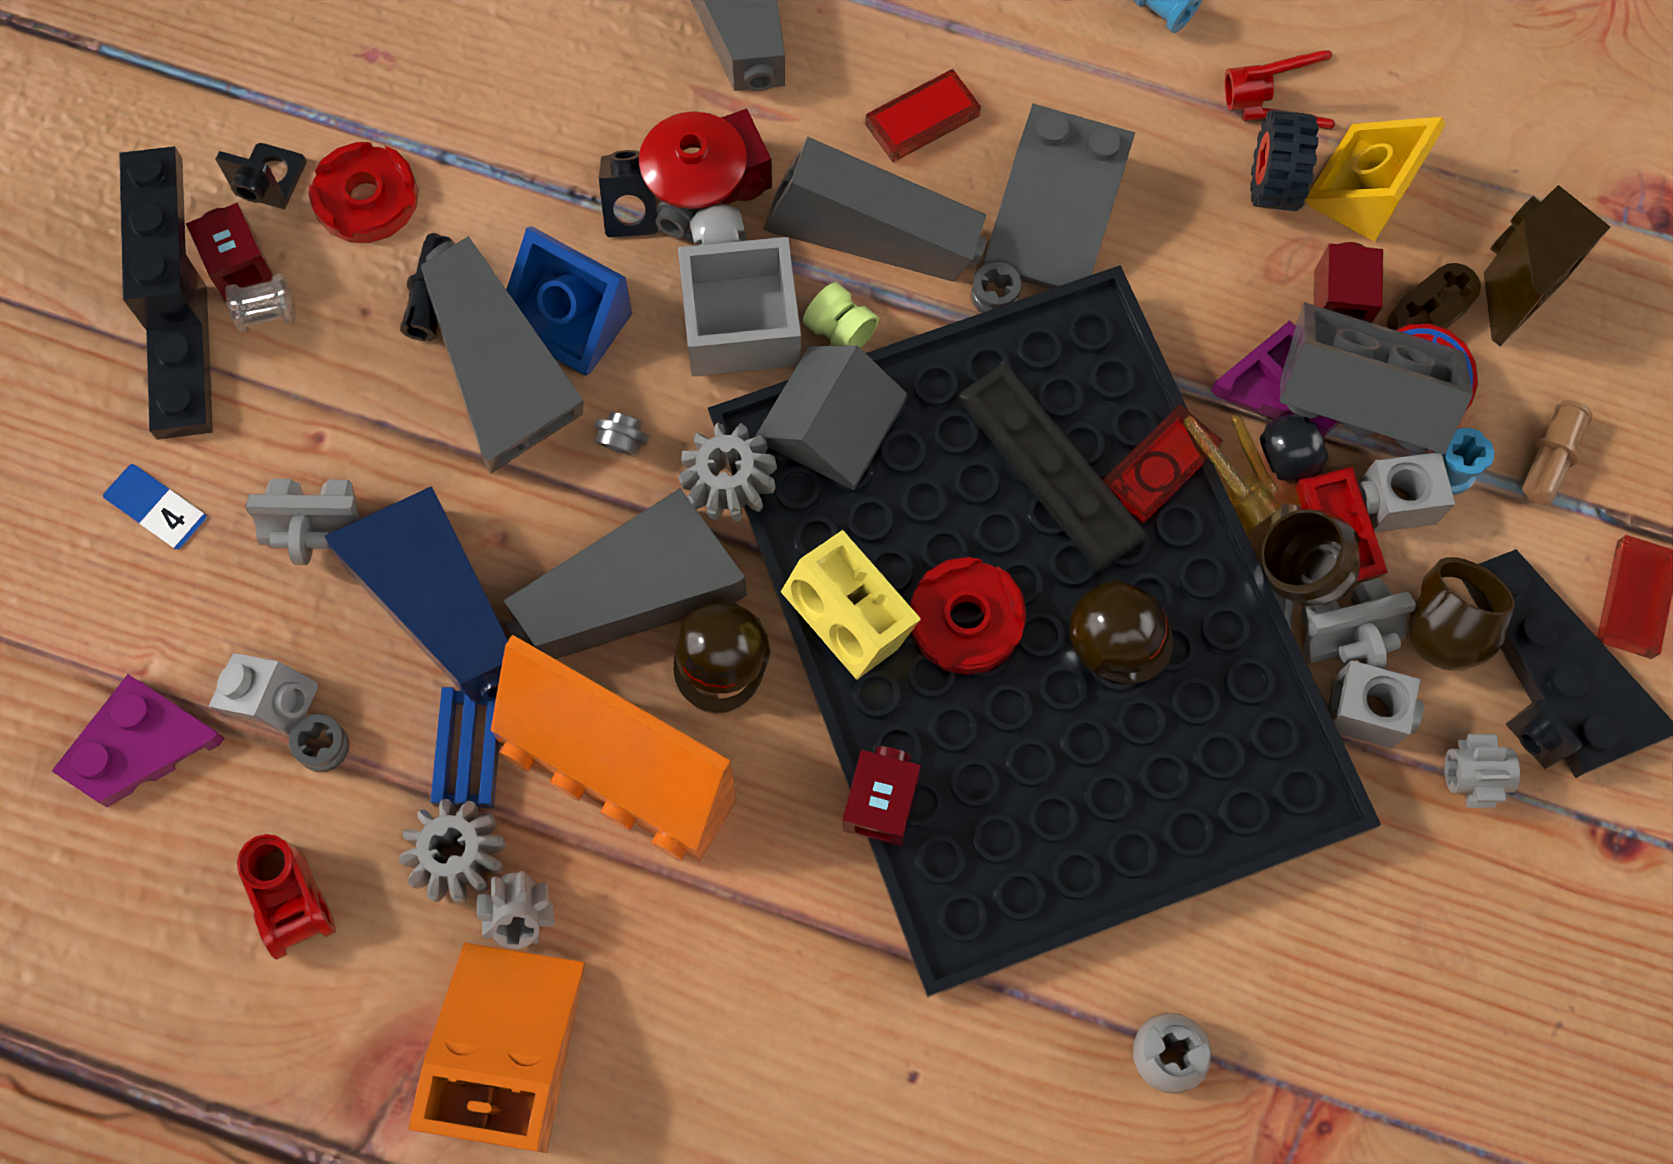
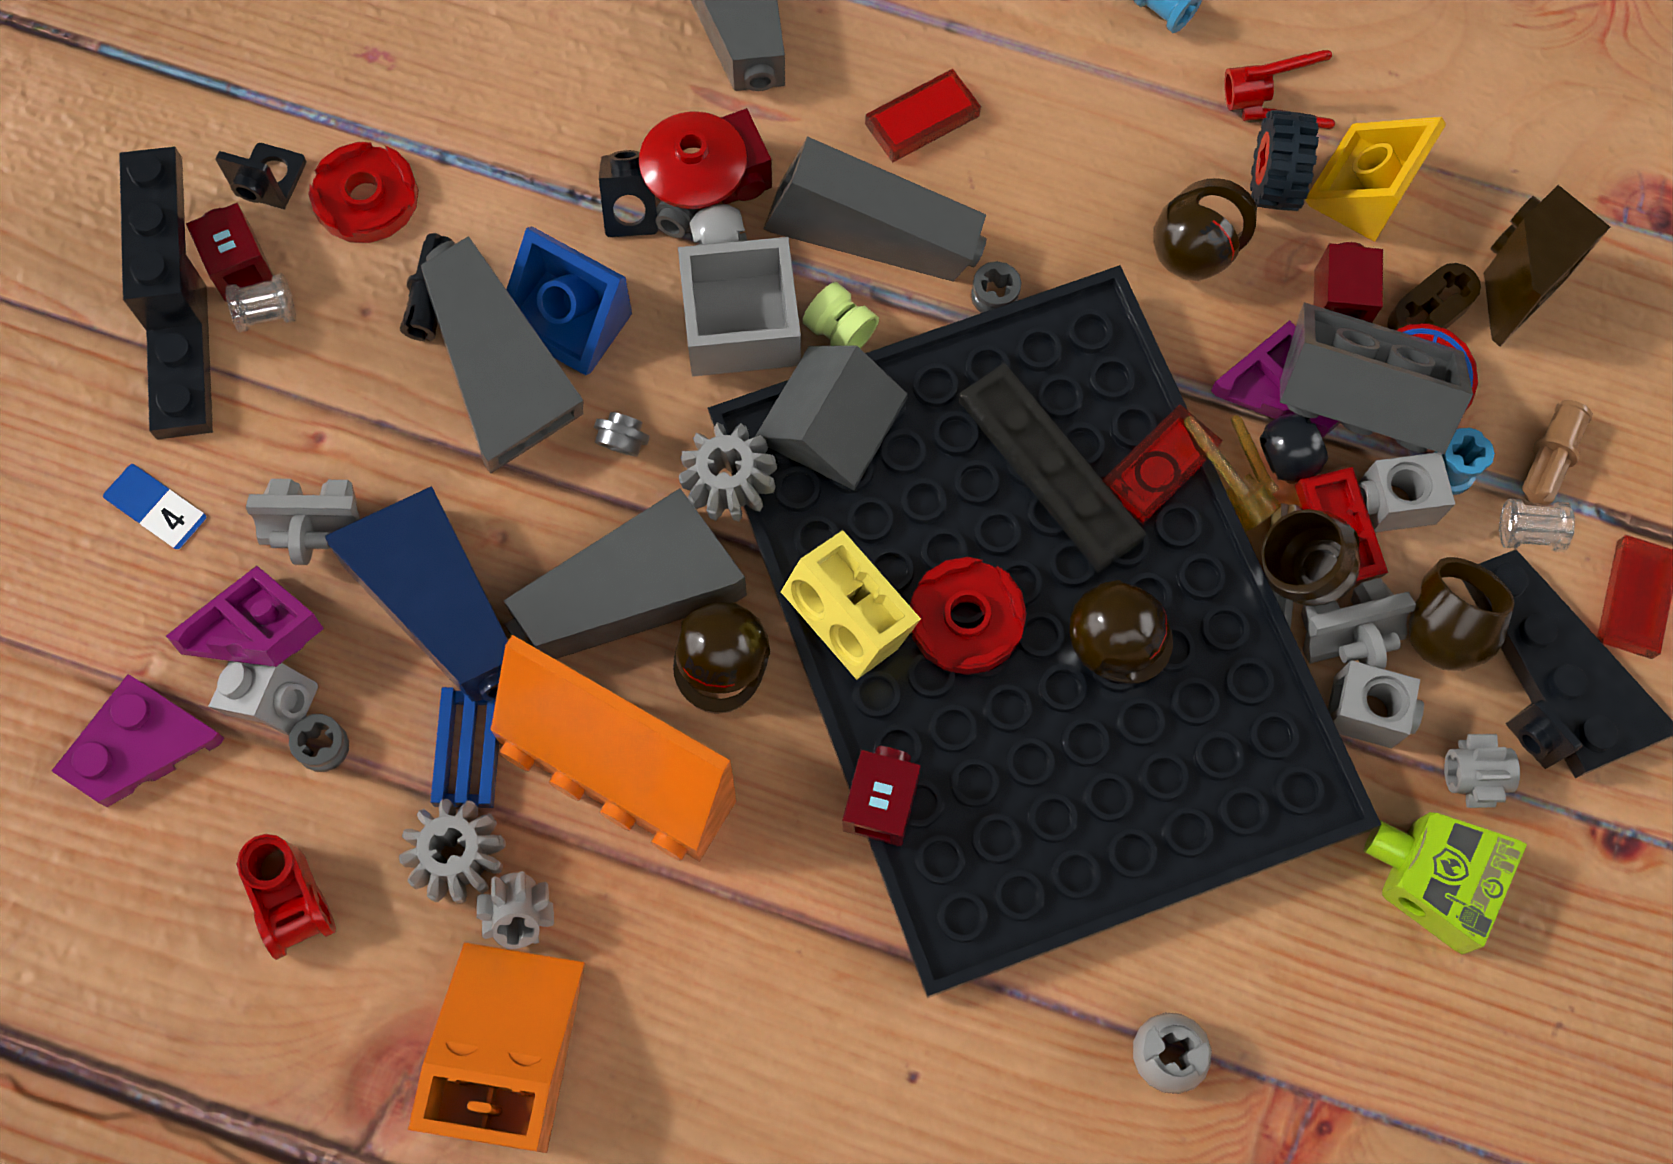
(248, 624): none -> magenta wing
(1059, 197): dark grey slope -> none
(1198, 240): none -> dark brown helmet
(1447, 875): none -> torso
(1536, 525): none -> clear bush

